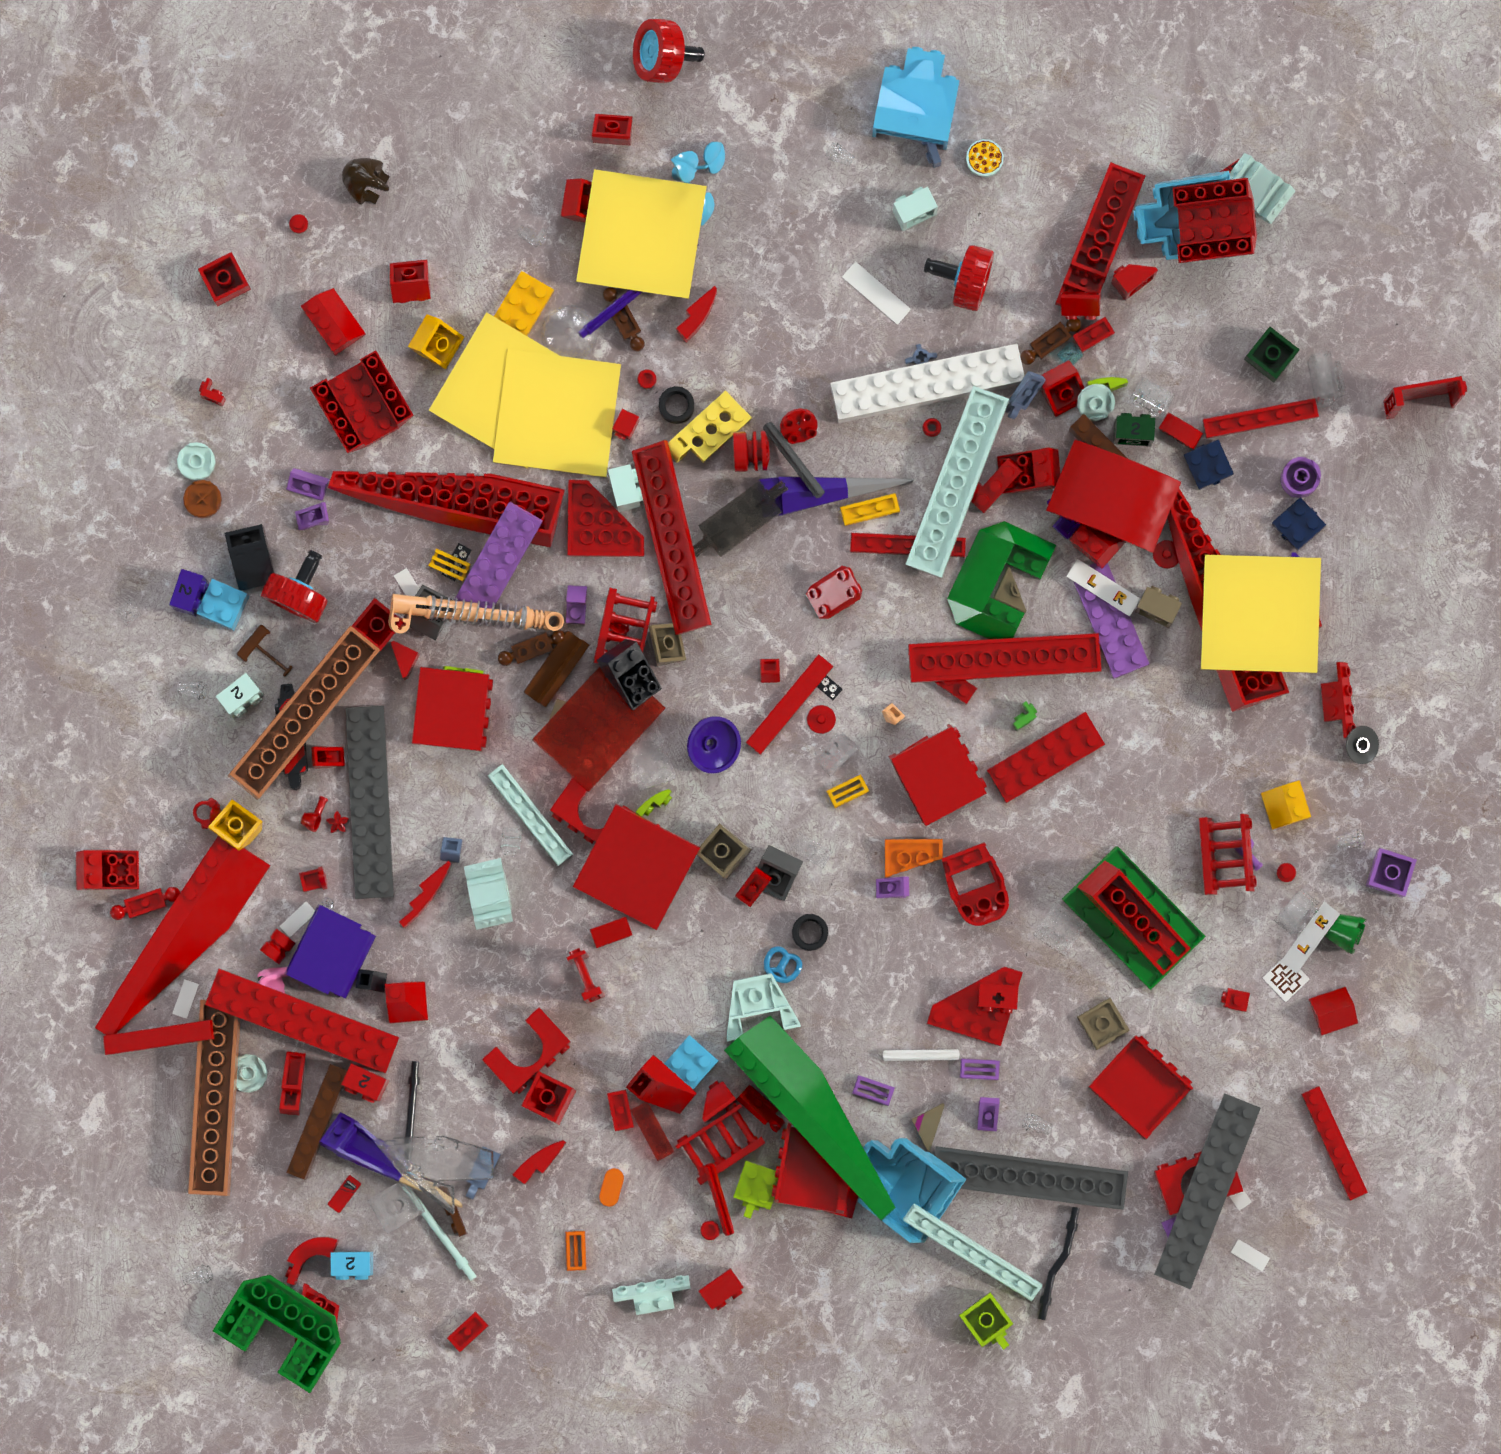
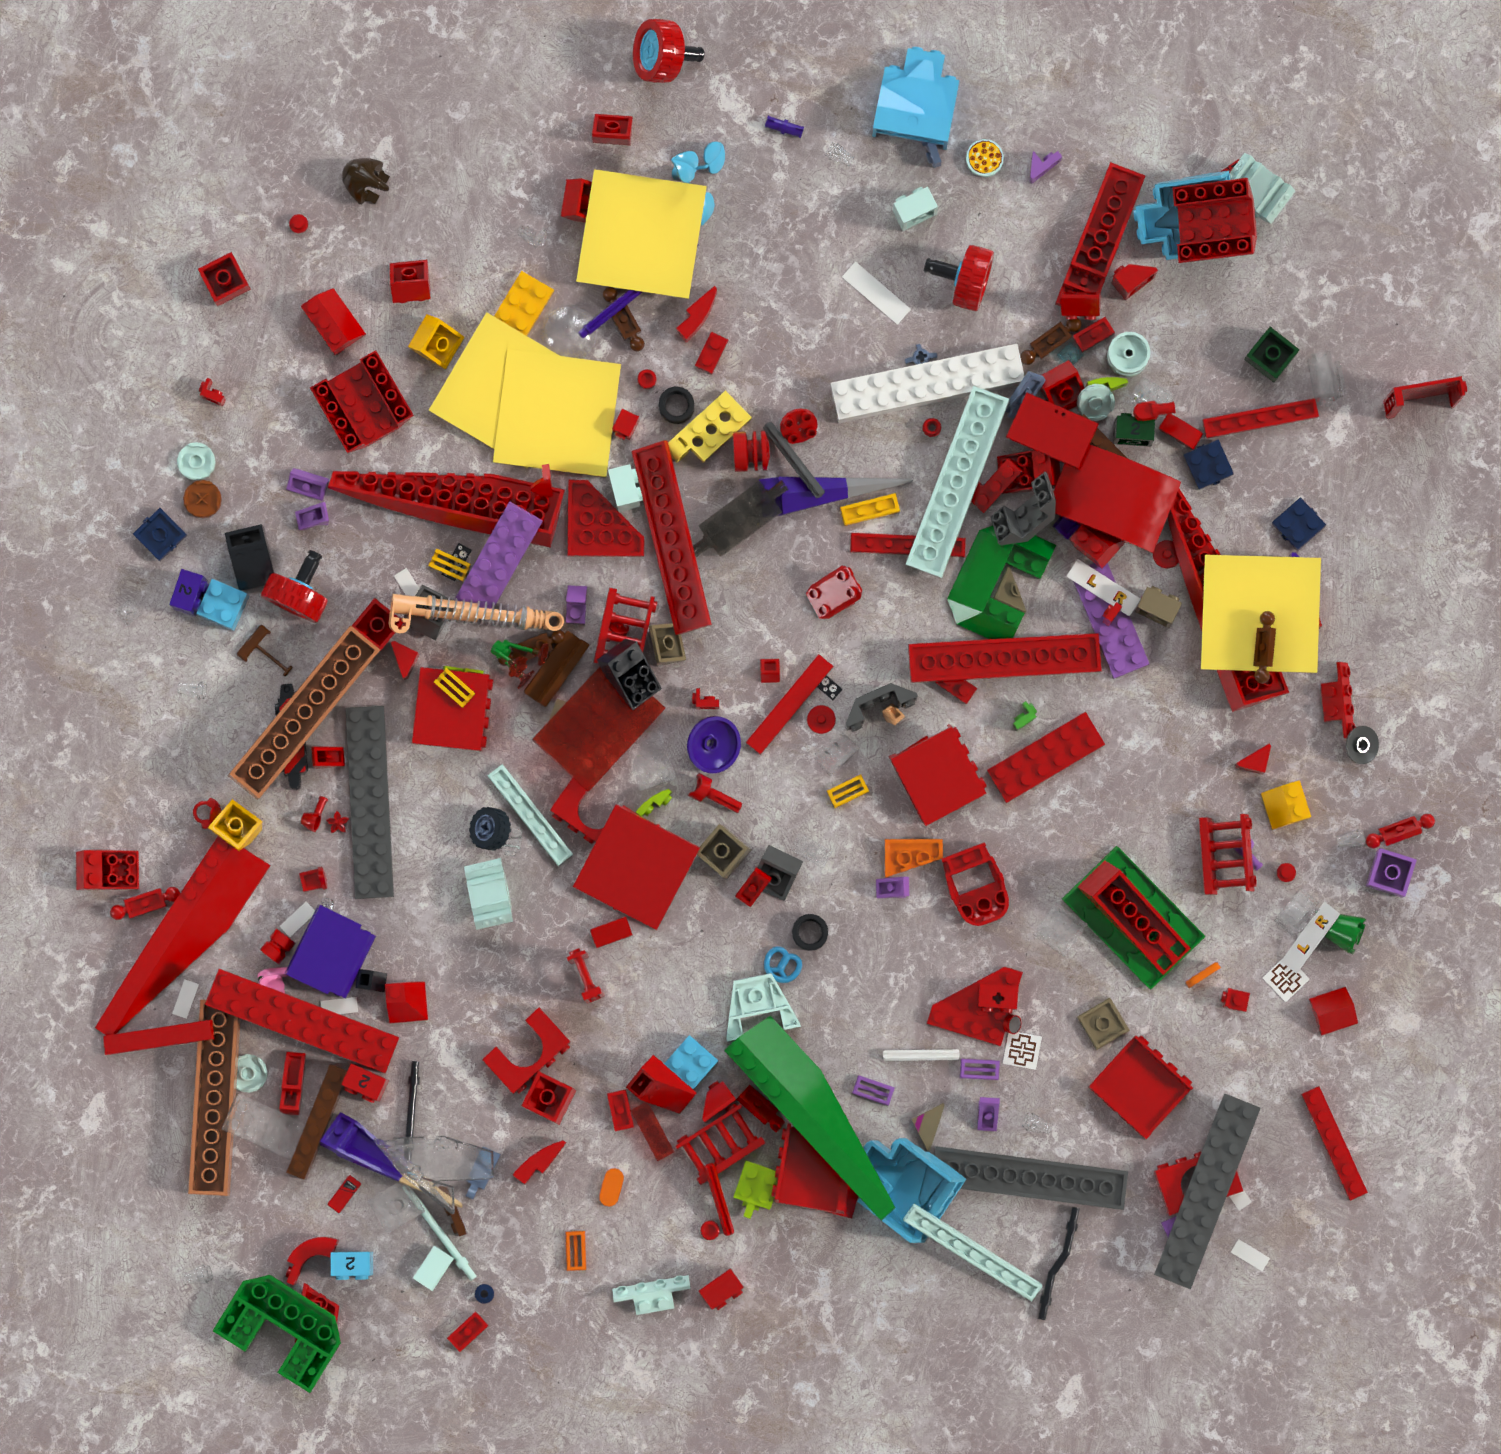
(159, 534): none -> dark blue plate
(240, 696): light aqua brick -> none
(263, 1126): none -> clear plate
(341, 1006): none -> white sticker
(430, 888): red slope -> none
(433, 1268): none -> light aqua slope
(442, 677): none -> yellow tile
(451, 849): sand blue slope -> none
(489, 1289): none -> dark blue plate
(490, 828): none -> black wheel
(517, 666): none -> clear red plant
(543, 485): none -> red tile
(704, 790): none -> red piece
(708, 702): none -> red bracket
(711, 353): none -> red plate
(784, 126): none -> dark purple pin
(903, 698): none -> dark grey slope
(987, 1321): lime hinge -> none
(1012, 1024): none -> tile
(1022, 1050): none -> white sticker
(1029, 518): none -> dark grey slope
(1039, 168): none -> medium lavender slope
(1057, 435): none -> red container
(1111, 612): none -> red plate
(1131, 343): none -> light aqua wheel
(1151, 410): none -> red arm
(1202, 975): none -> orange tile
(1256, 761): none -> red slope
(1264, 647): none -> reddish brown plate
(1304, 467): medium lavender brick -> none
(1400, 831): none -> red plate

